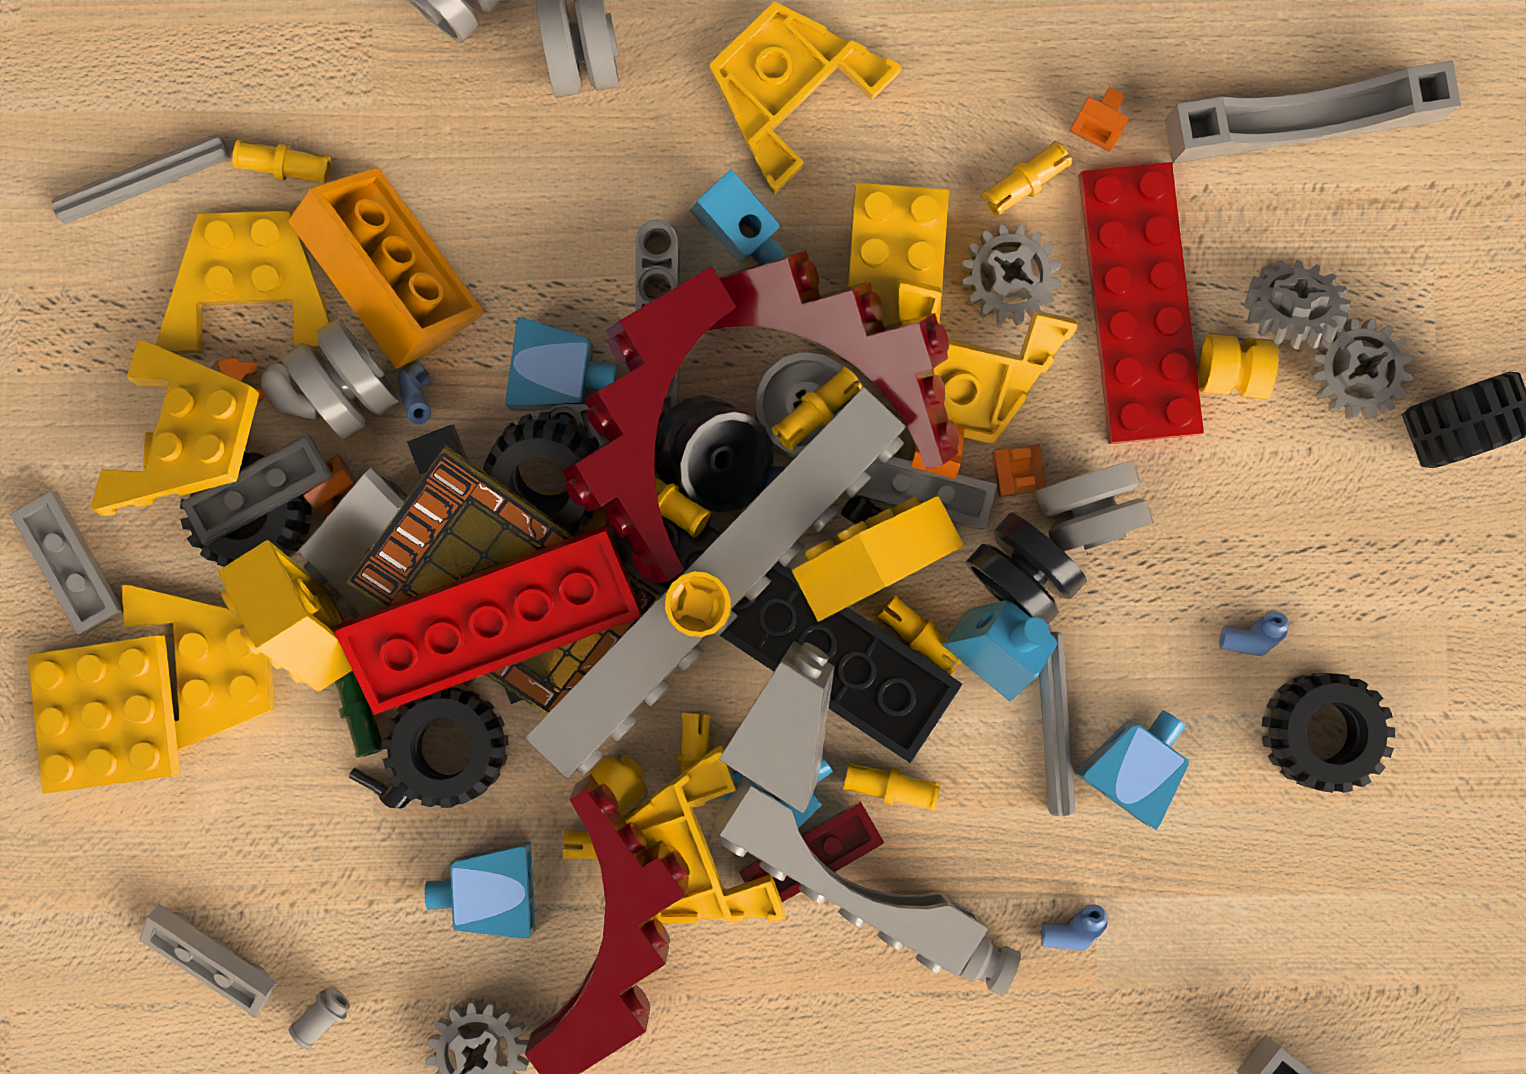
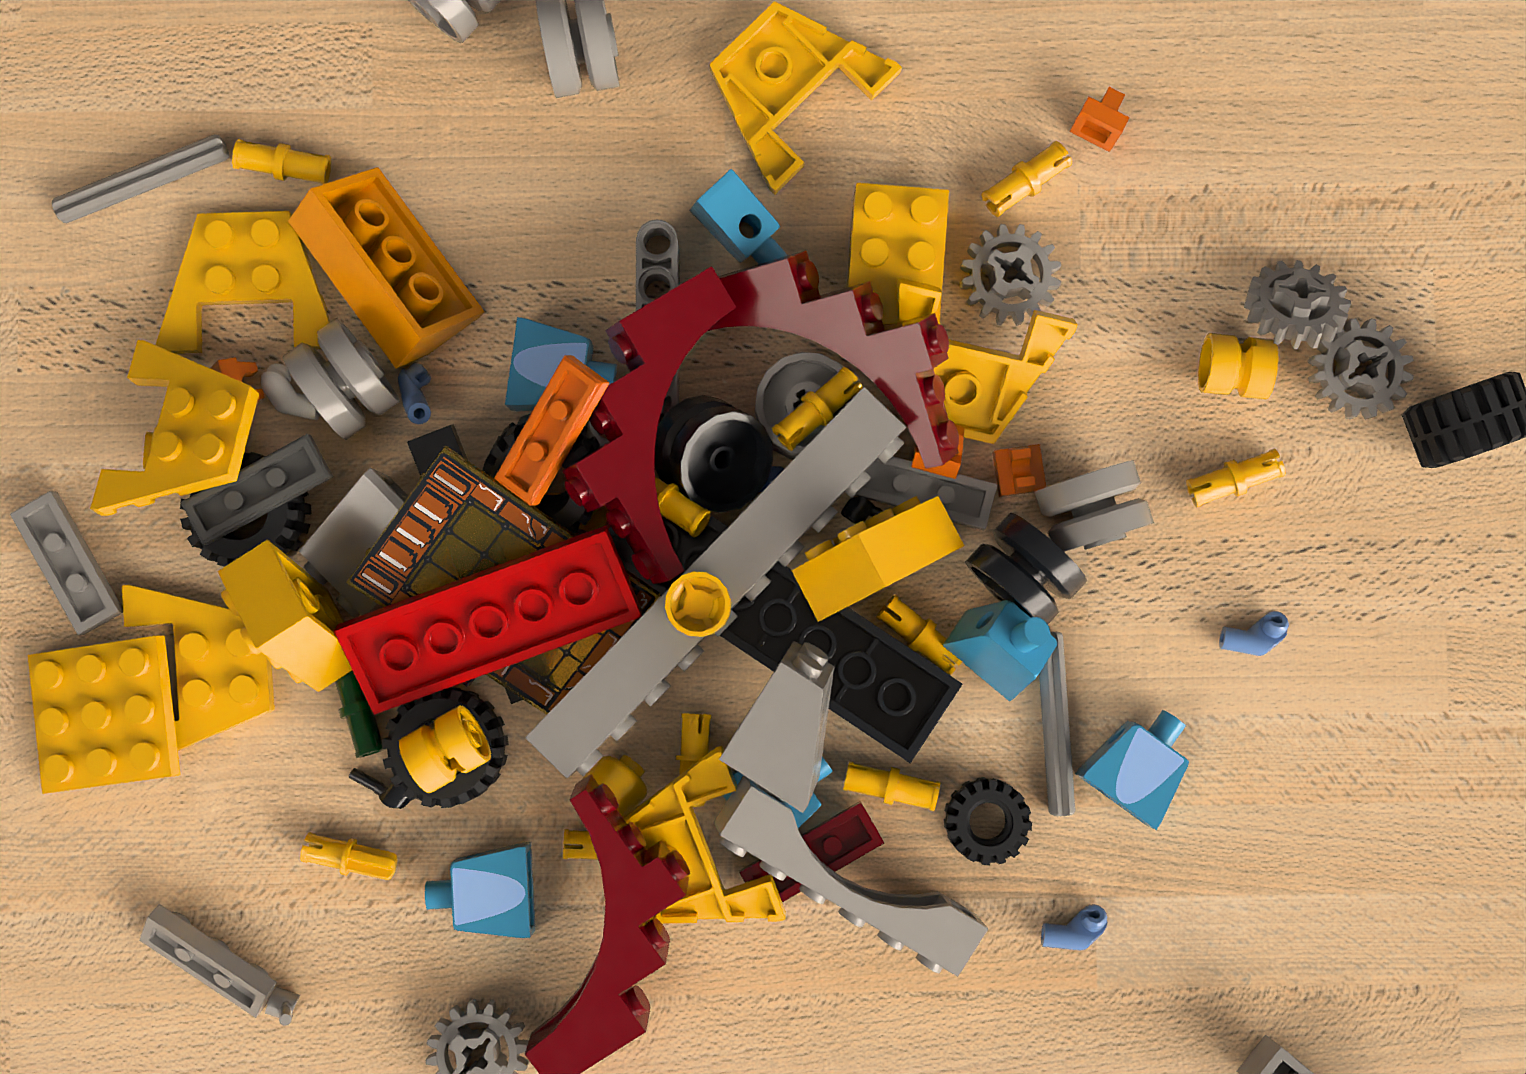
(282, 1005): none -> light grey hand
(327, 1010): light grey pin -> none
(342, 482): orange tile -> none
(349, 856): none -> yellow axle
(440, 751): none -> yellow wheel
(551, 430): none -> orange tile
(993, 965): light grey wheel -> none
(1014, 831): none -> black tyre
(1140, 303): red plate -> none
(1235, 477): none -> yellow pin
(1251, 124): light grey arch -> none
(1365, 732): black tyre -> none

